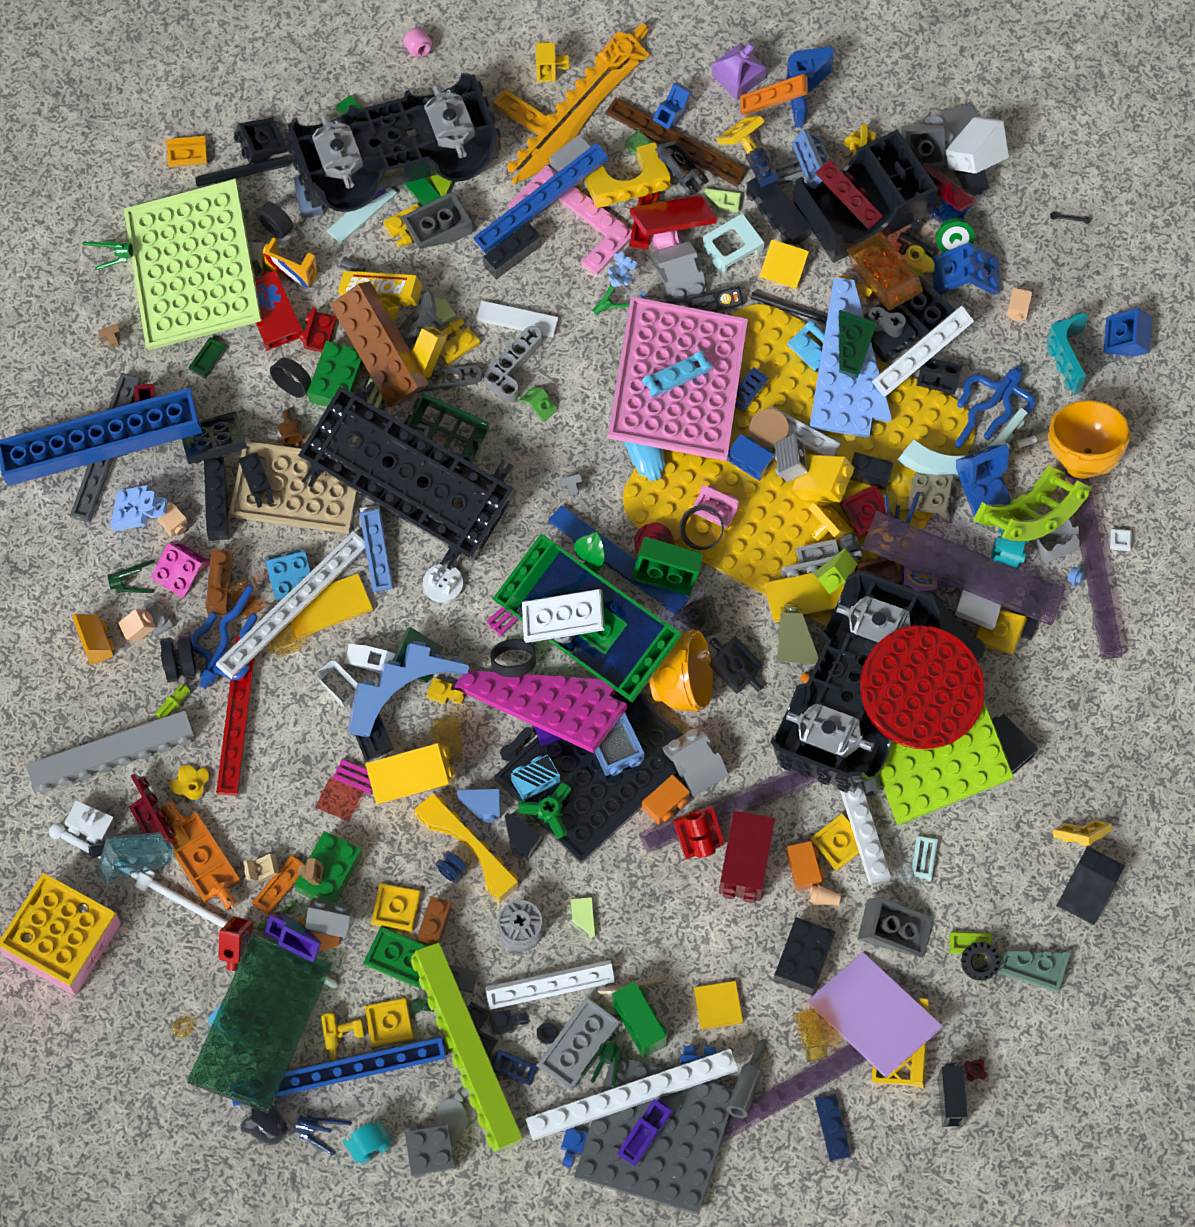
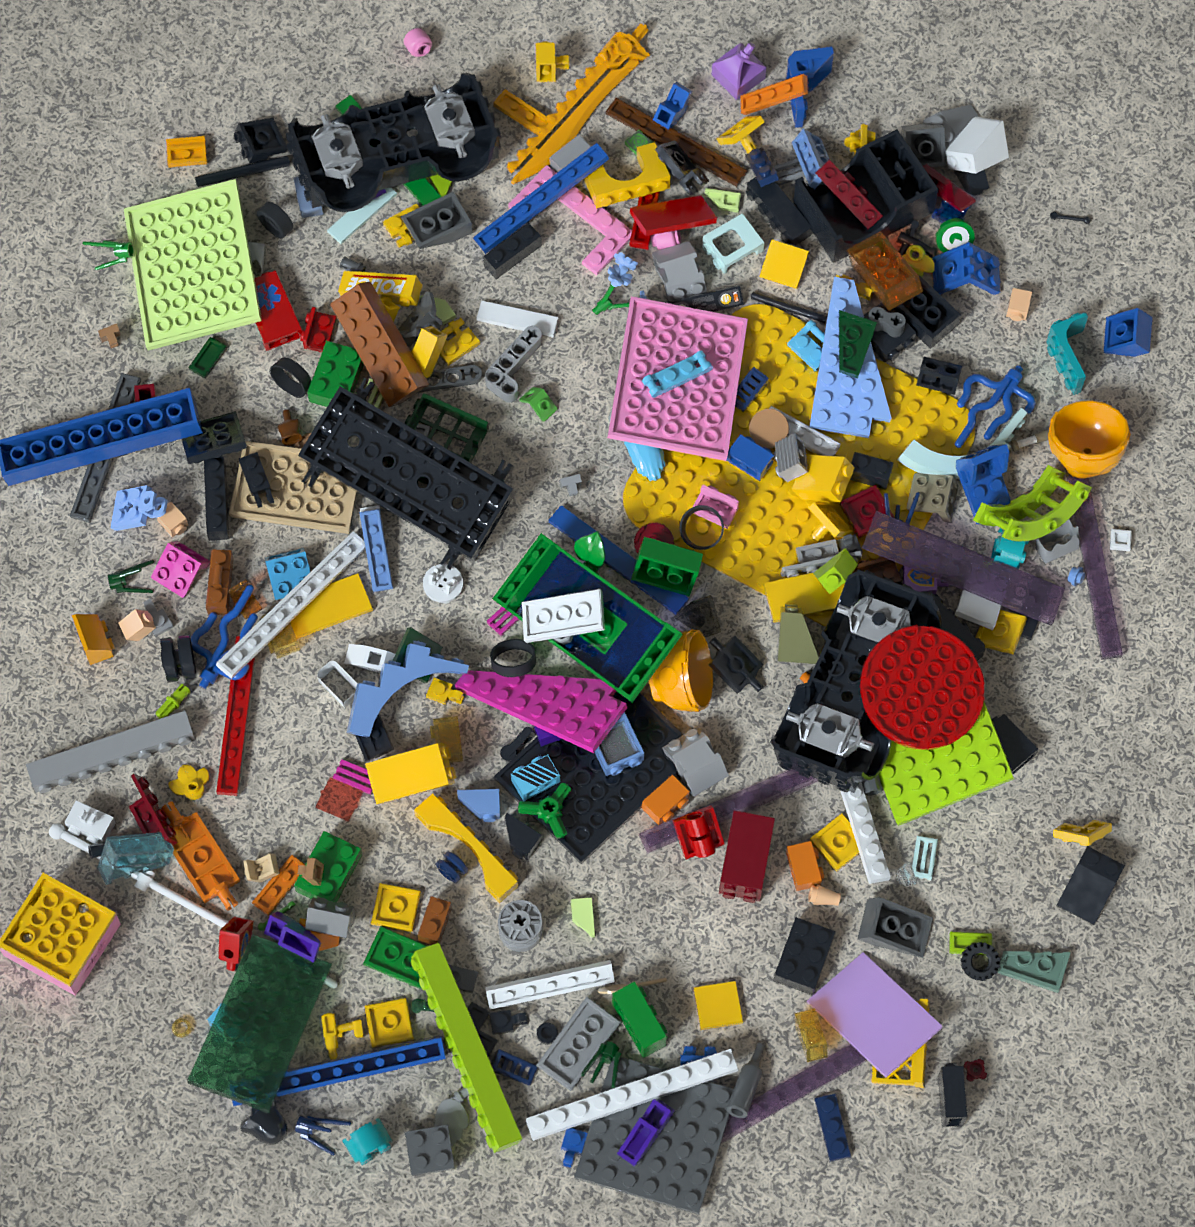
(300, 274): light orange panel -> none
(922, 351): white plate -> none

